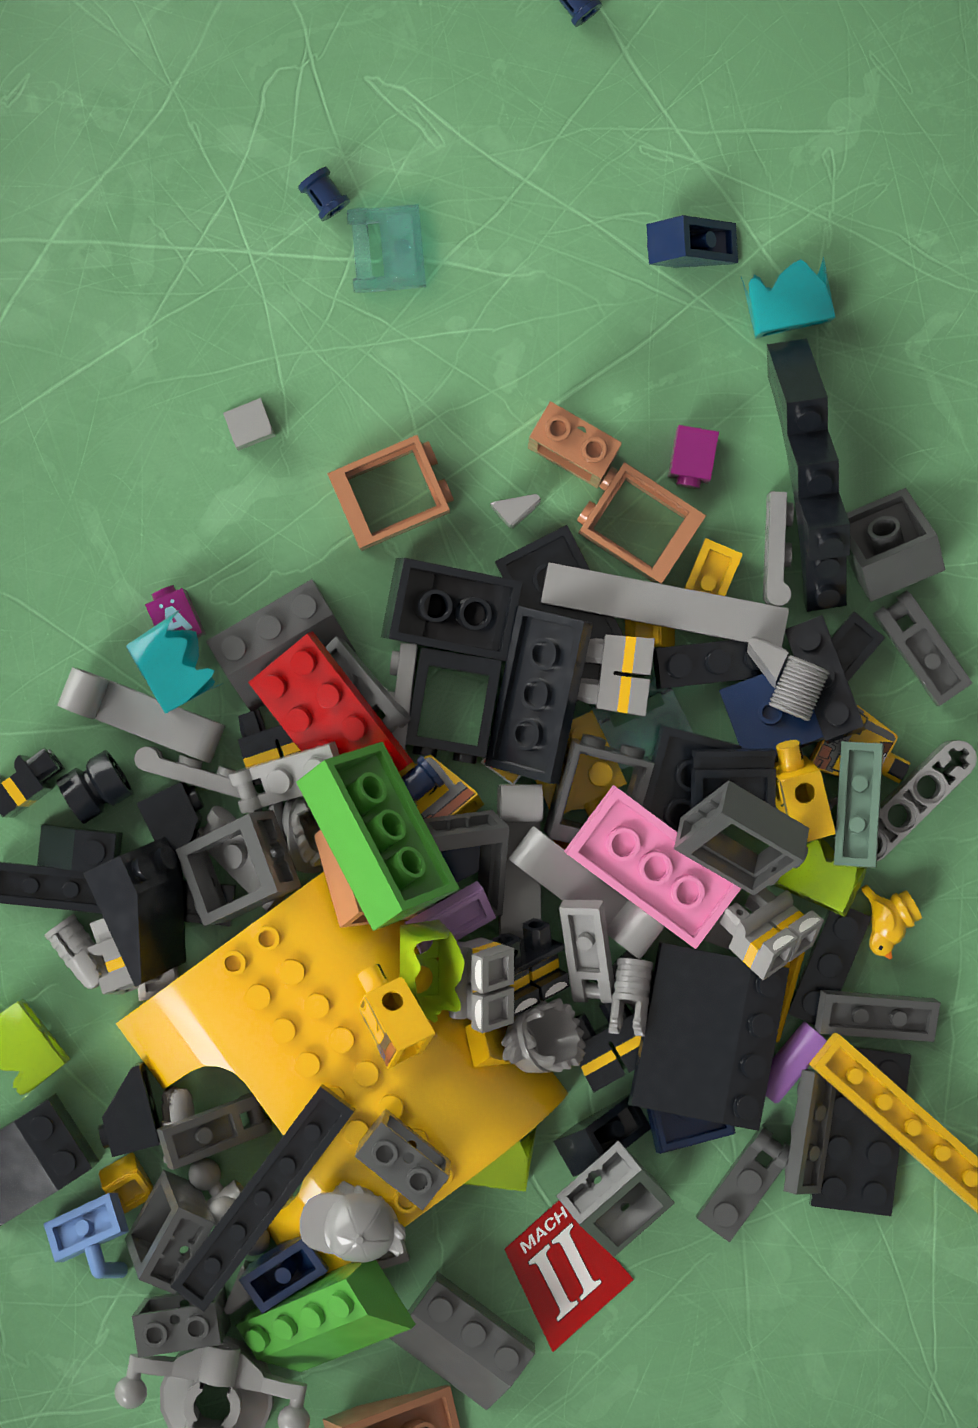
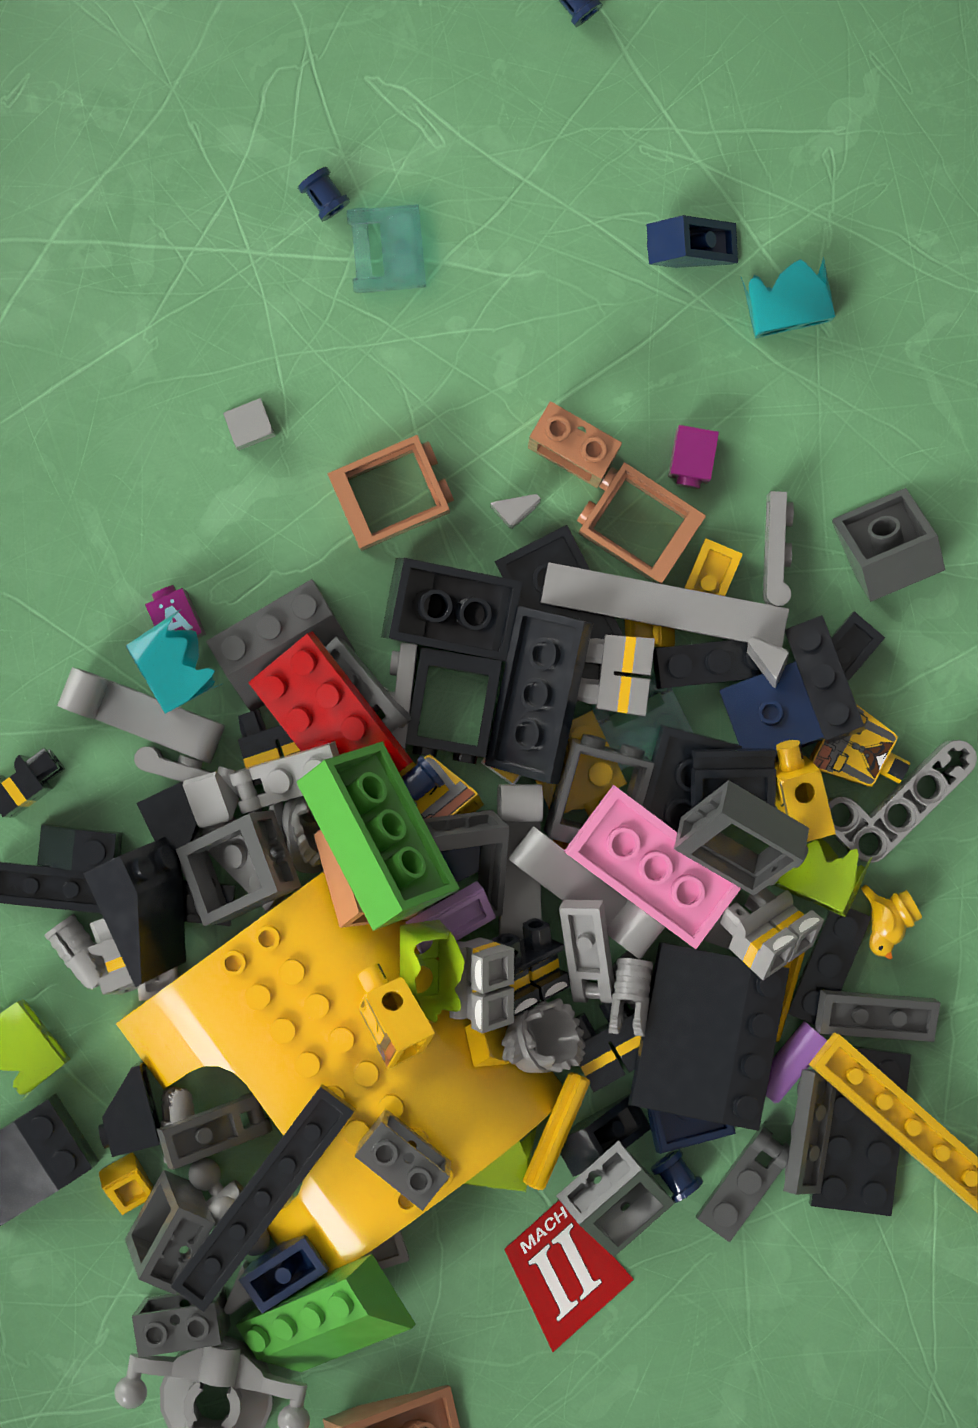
(85, 1230): medium blue plate -> none
(98, 784): black wheel -> none
(210, 799): none -> light grey slope
(351, 1224): light grey hair -> none
(465, 1342): dark grey slope -> none
(556, 1131): none -> yellow axle
(677, 1175): none -> dark blue bush
(799, 688): light grey piece -> none
(813, 473): black arch -> none
(858, 804): sand green plate -> none
(923, 649): dark grey plate -> none

